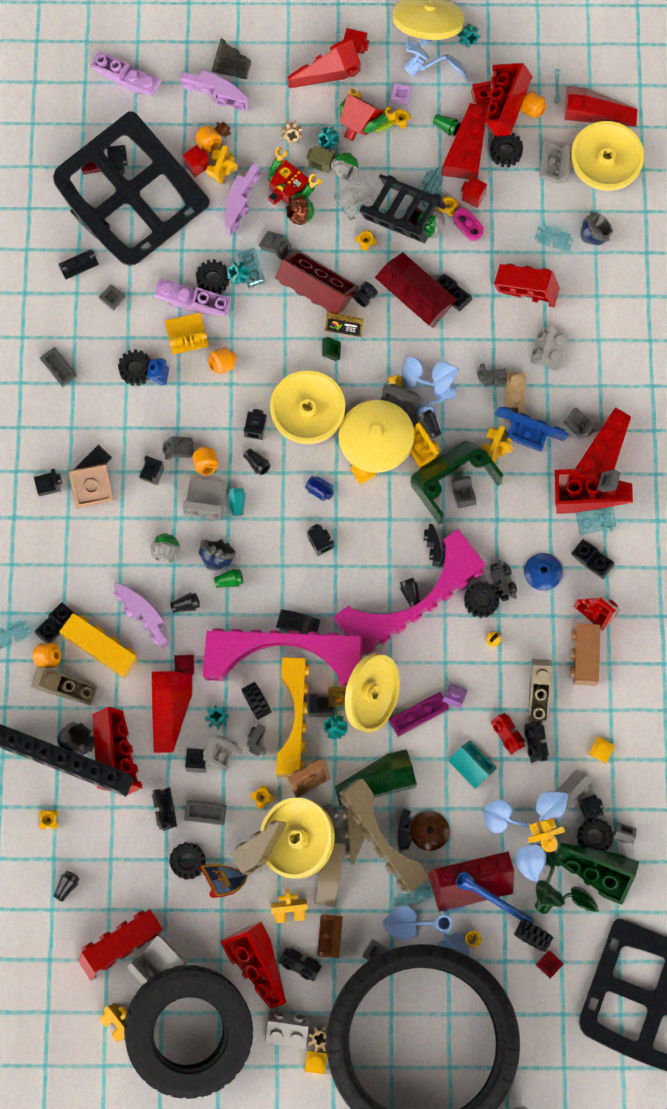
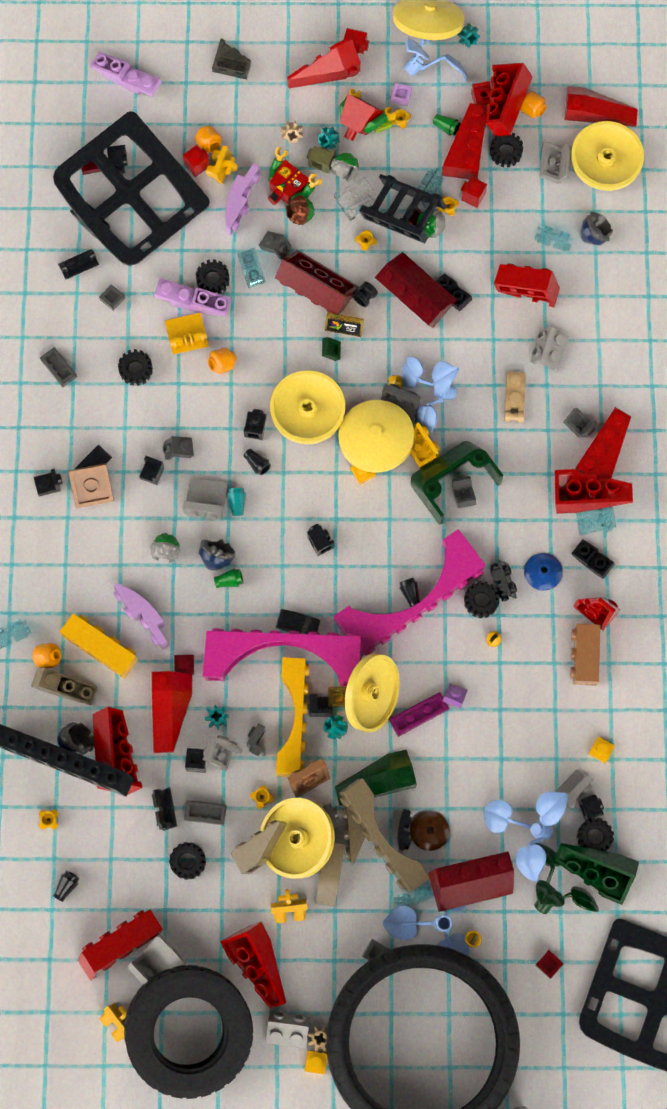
(50, 628): black slope -> none
(158, 371): blue bracket -> none
(185, 603): black cone -> none
(205, 460): light orange head -> none
(222, 90): lavender slope -> none
(223, 129): reddish brown plate -> none
(223, 879): shield -> none
(238, 272): teal gear -> none
(256, 700): black tyre -> none
(291, 960): black hinge -> none
(319, 488): clear blue brick -> none
(329, 936): reddish brown hinge -> none
(429, 423): black cone -> none
(433, 542): black slope -> none
(466, 882): blue piece -> none
(469, 225): dark pink plate -> none
(472, 764): teal panel -> none
(493, 378): dark grey bracket -> none
(499, 445): yellow hips -> none
(502, 726): red hinge -> none
(529, 431): blue bracket -> none
(533, 935): black tyre -> none
(534, 733): black hinge -> none
(540, 690): dark tan slope -> none
(544, 832): yellow hips -> none
(557, 99): clear light blue hinge -> none
(609, 481): dark grey plate -> none
(625, 833): dark grey plate -> none

